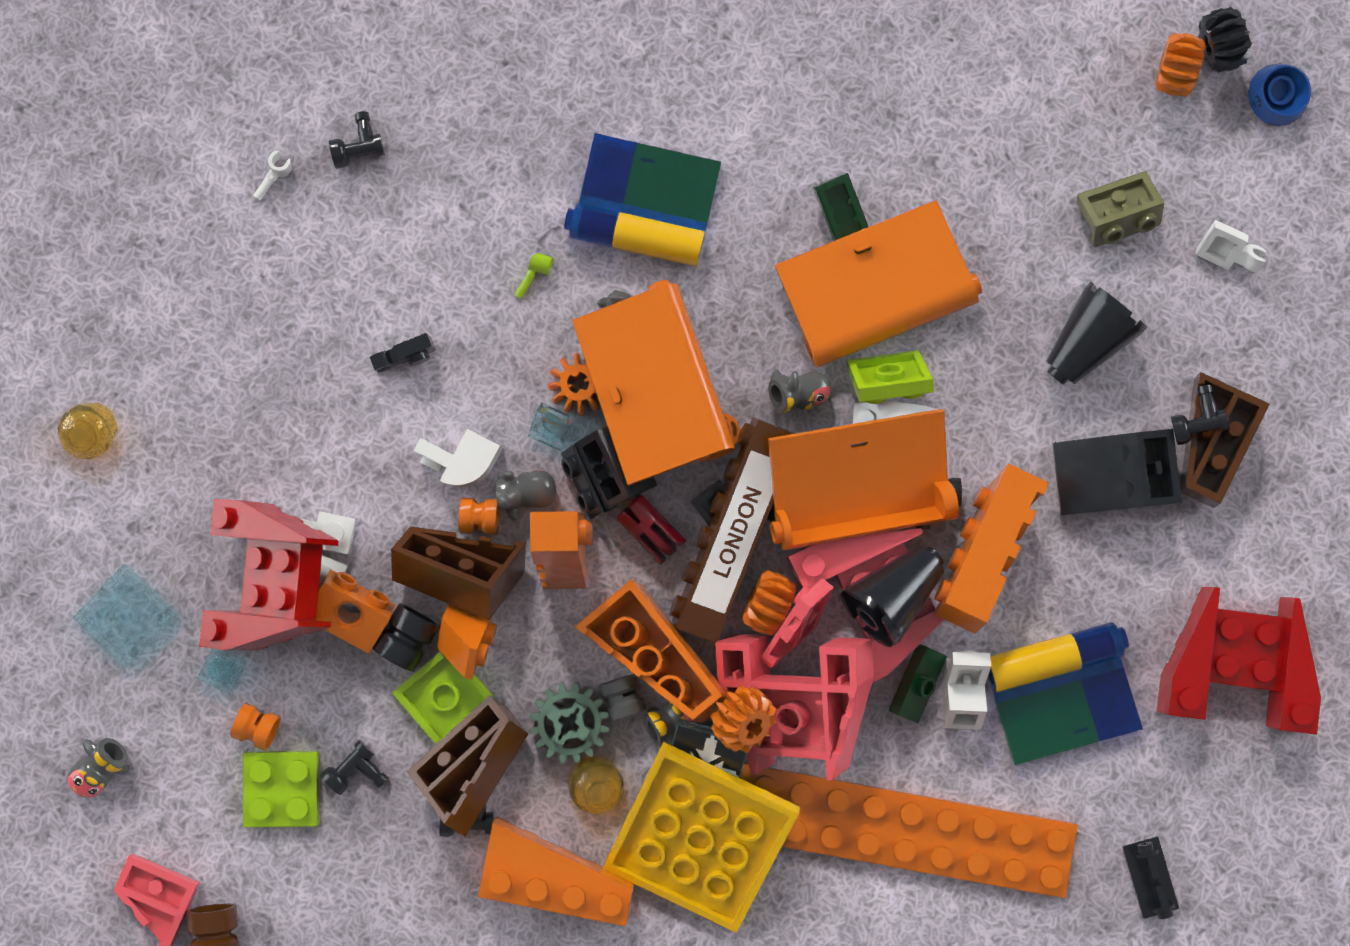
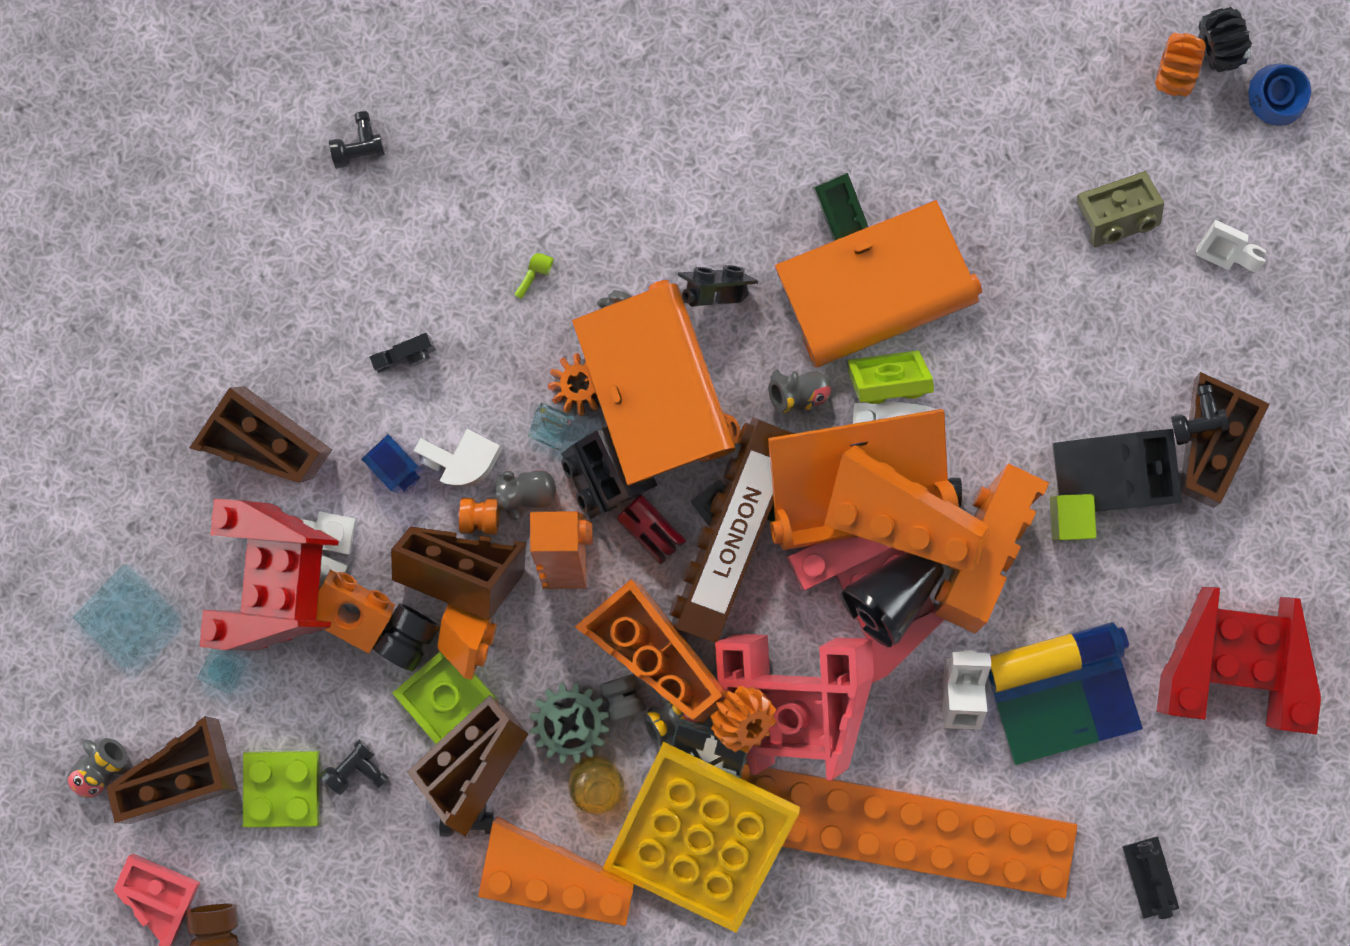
(87, 430): clear yellow hair -> none
(177, 776): none -> reddish brown wedge
(255, 726): orange wheel -> none
(260, 436): none -> reddish brown wedge
(273, 174): white hand -> none
(393, 464): none -> clear blue brick
(644, 200): door -> none
(728, 284): none -> black hinge
(769, 602): orange gear -> none
(800, 621): coral wing -> none
(902, 514): none -> orange wedge
(917, 683): dark green plate -> none
(1073, 517): none -> lime panel
(1092, 335): black cone -> none

